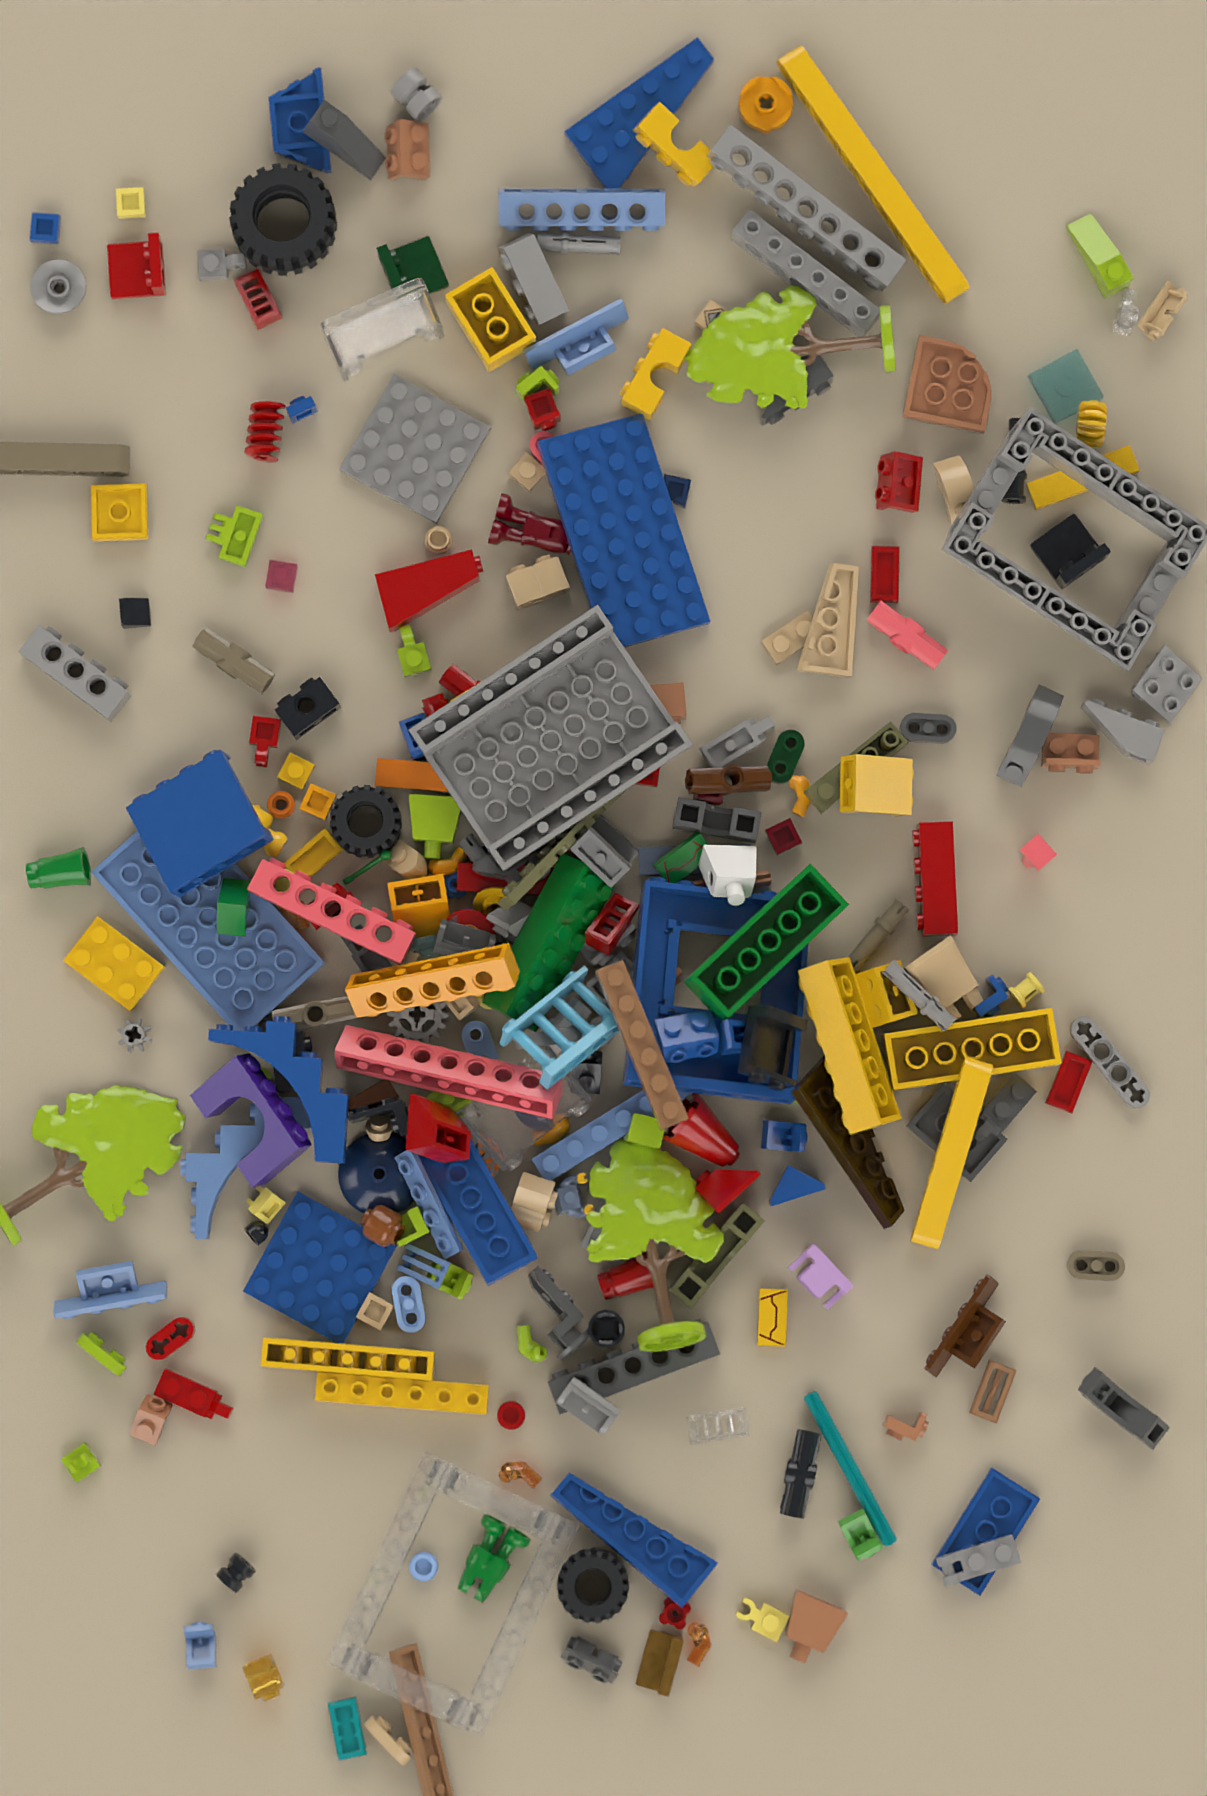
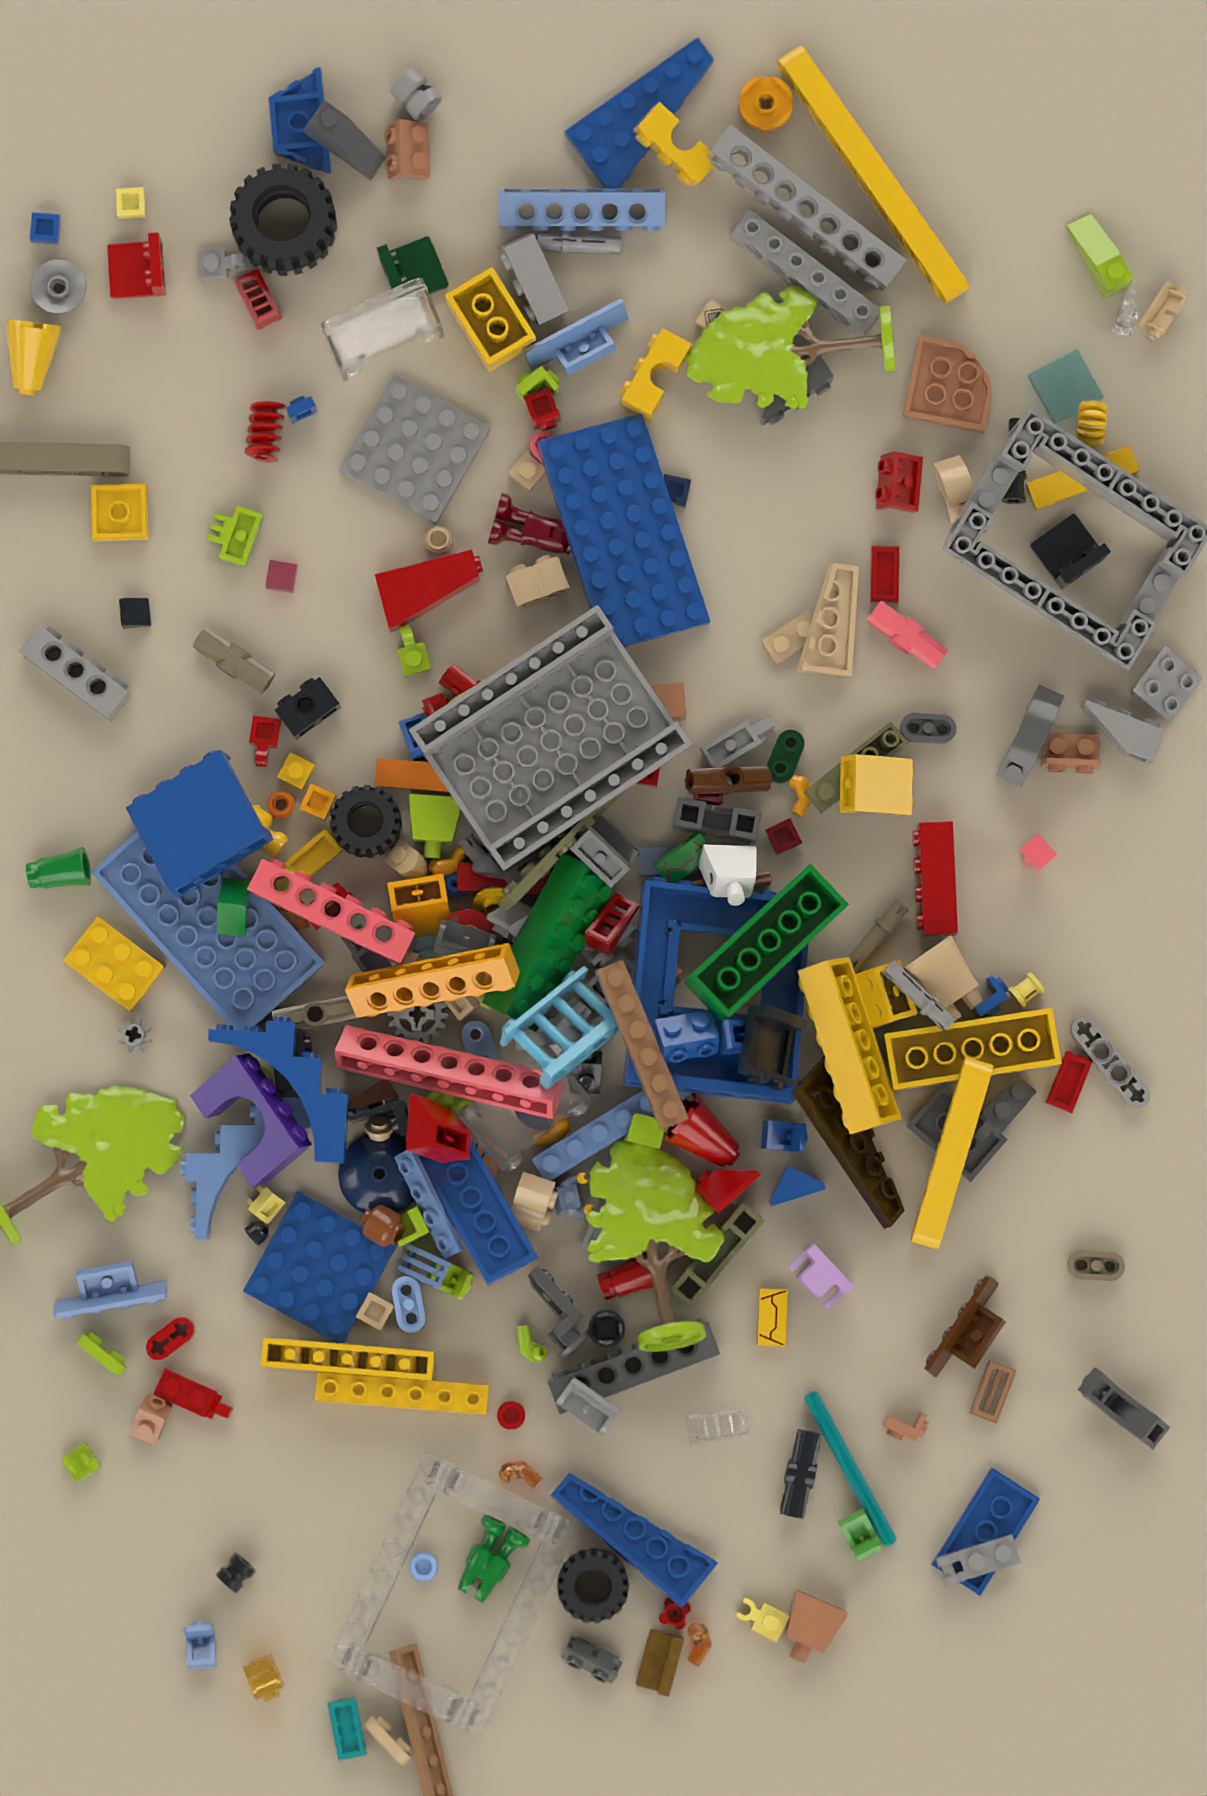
(30, 353): none -> yellow cone
(385, 855): green hinge -> none

